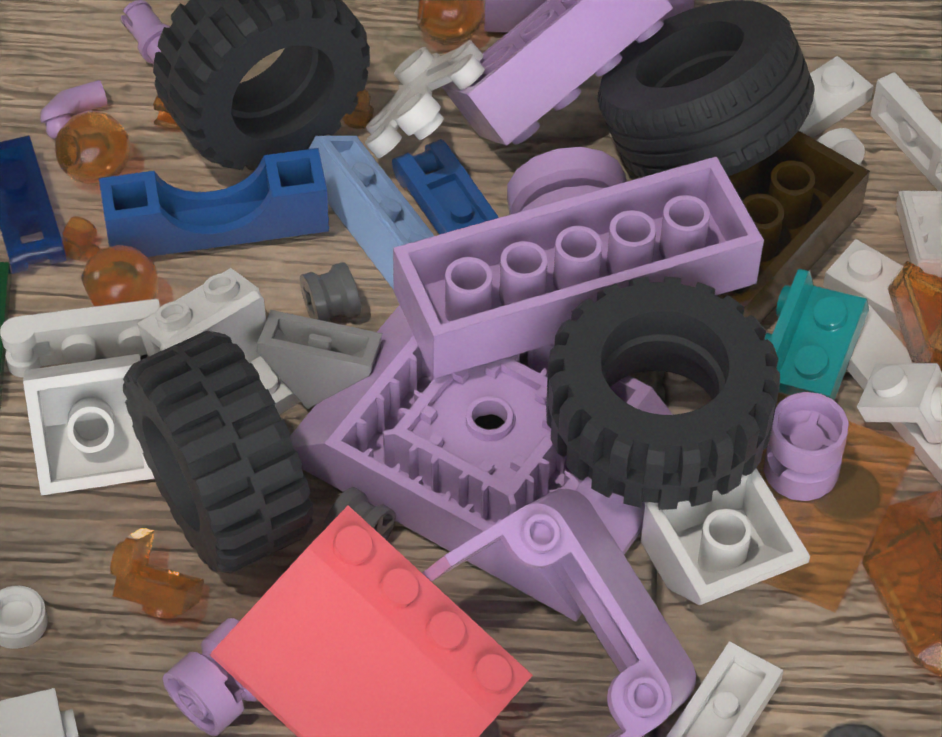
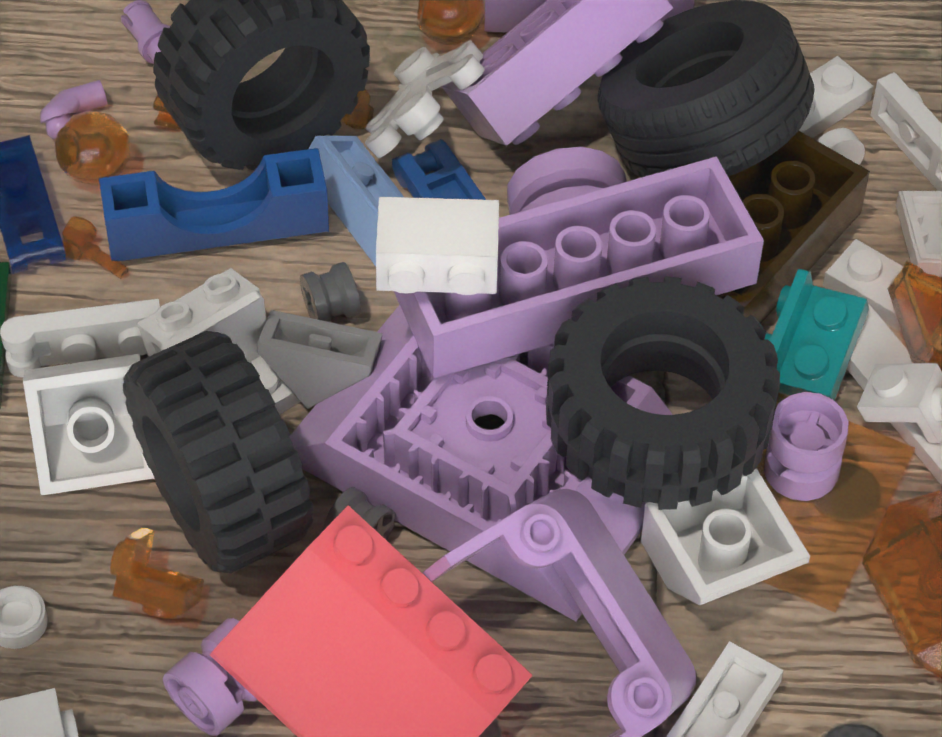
(120, 276): clear orange piece -> none
(437, 245): none -> white brick

